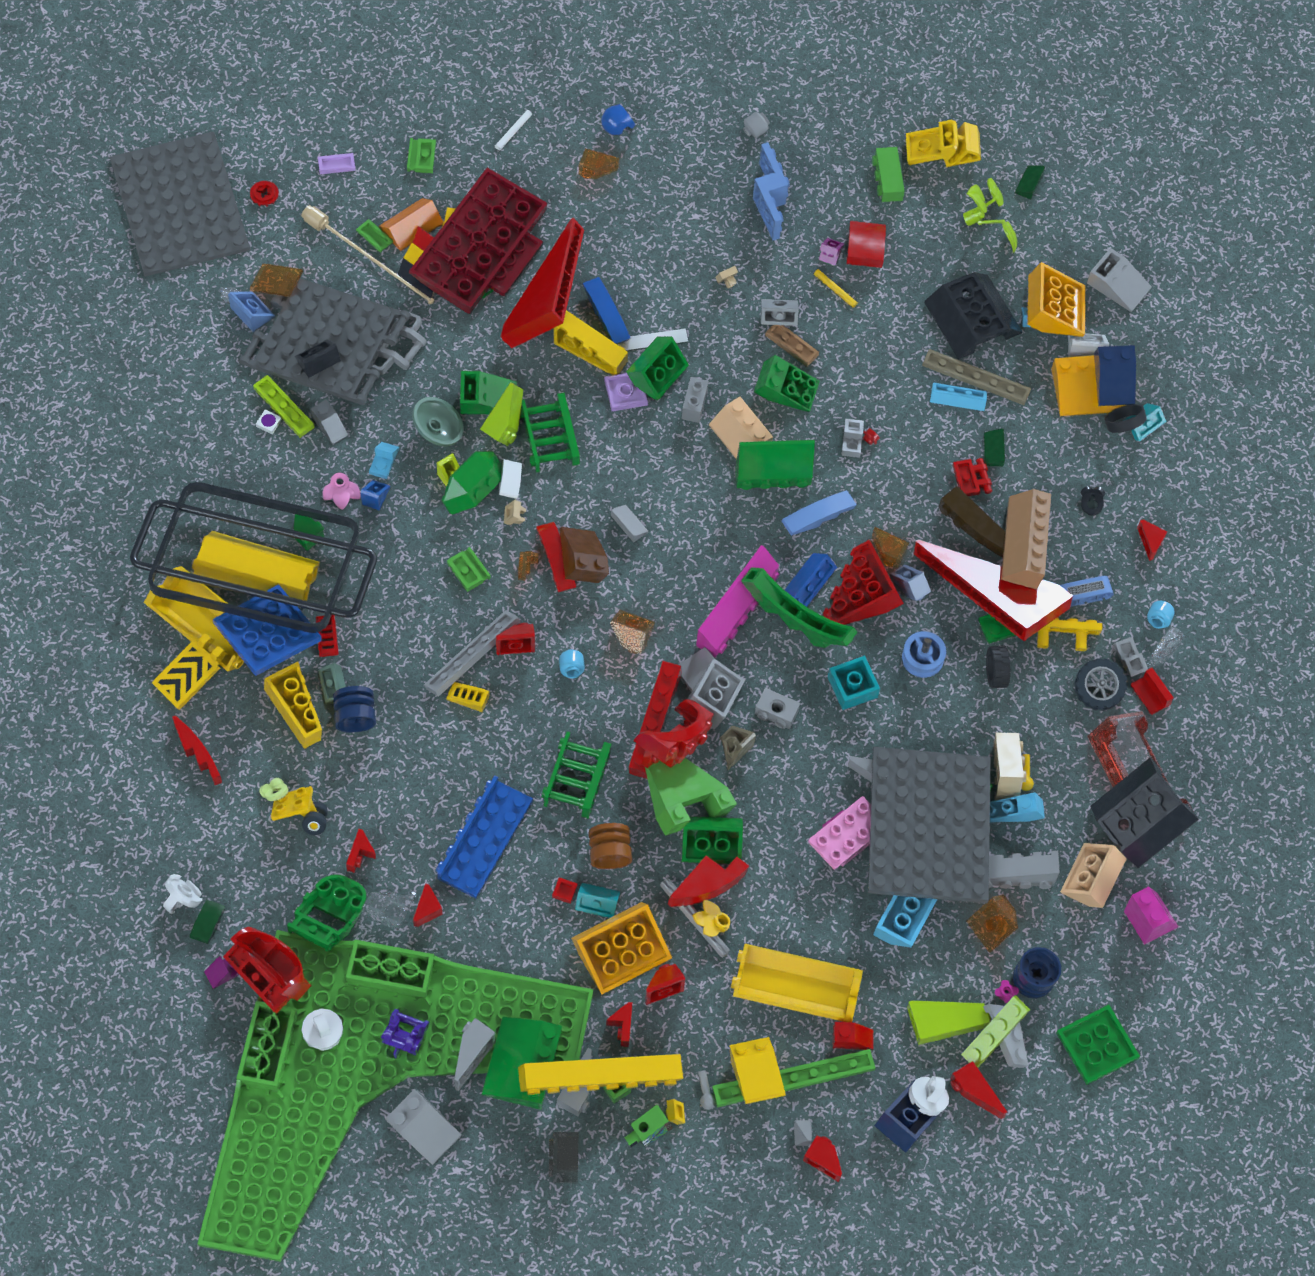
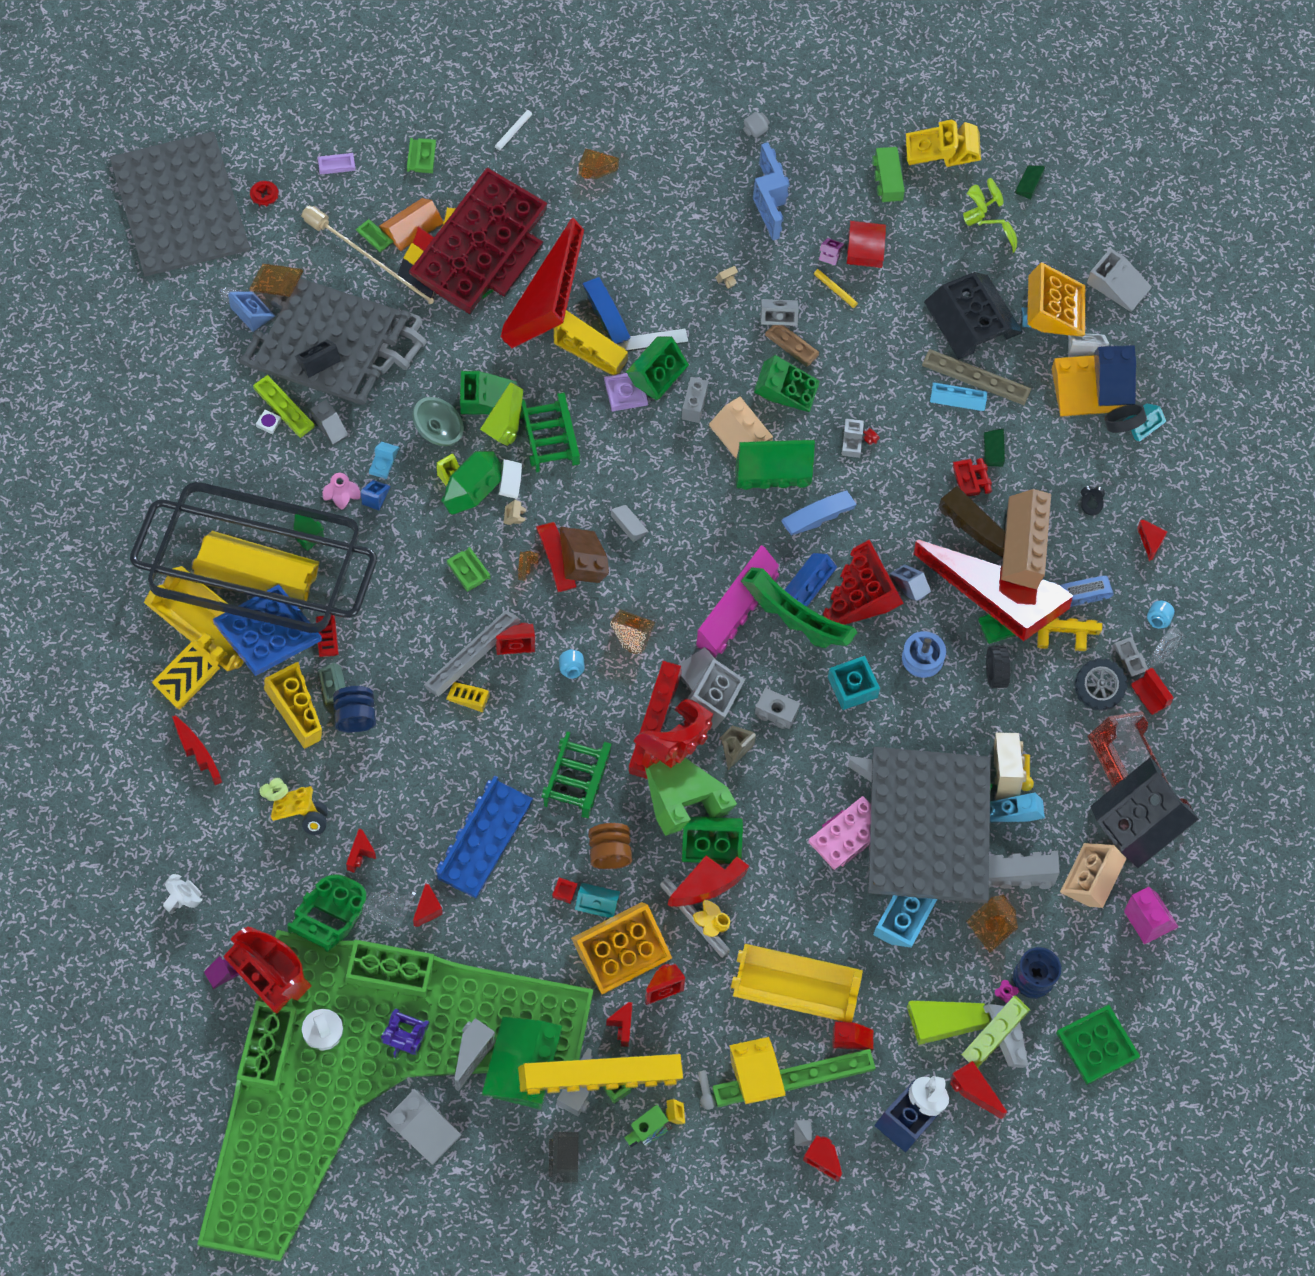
(207, 921): dark green slope -> none
(616, 119): blue helmet -> none
(889, 547): clear orange slope -> none

